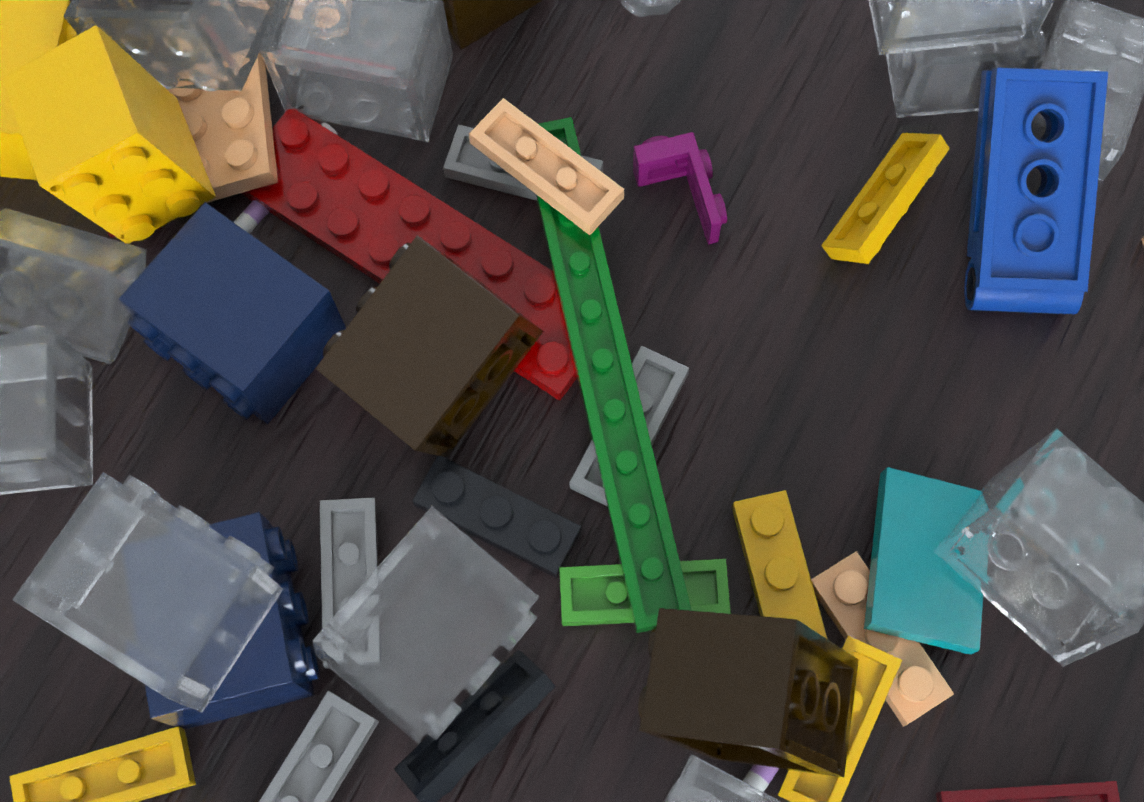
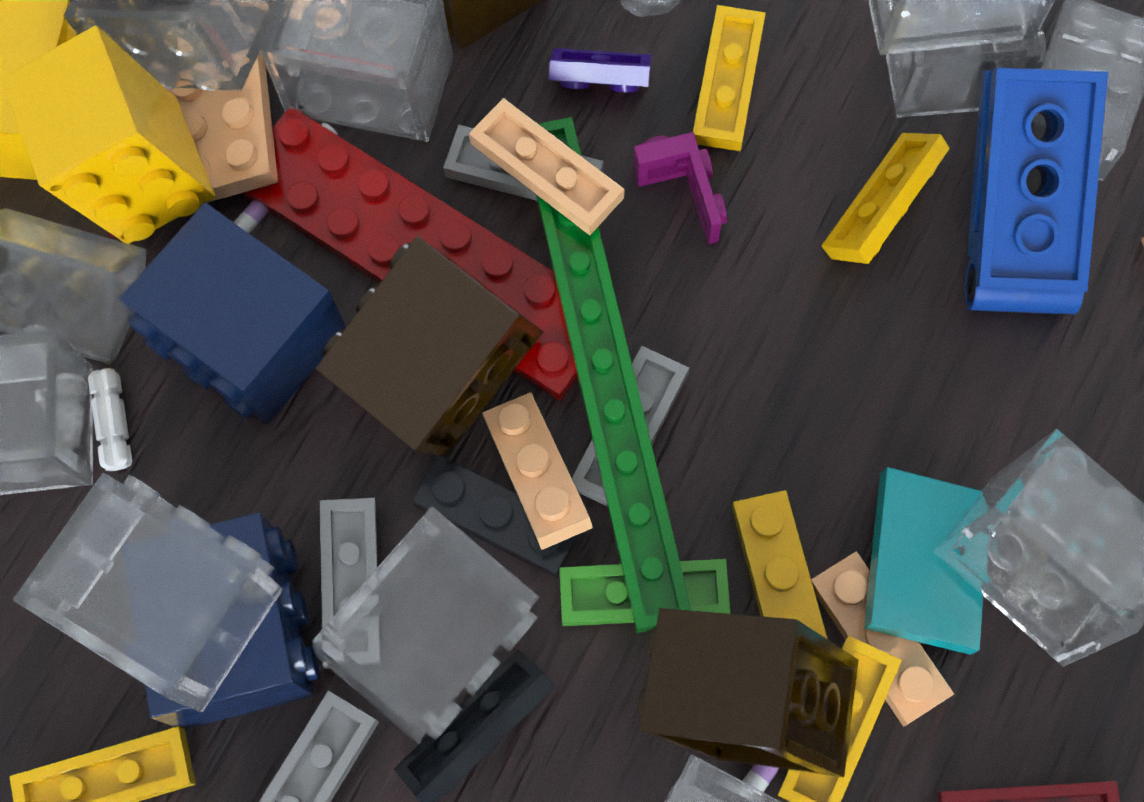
(109, 419): none -> white axle
(537, 471): none -> light nougat plate
(581, 67): none -> plate
(728, 78): none -> yellow plate

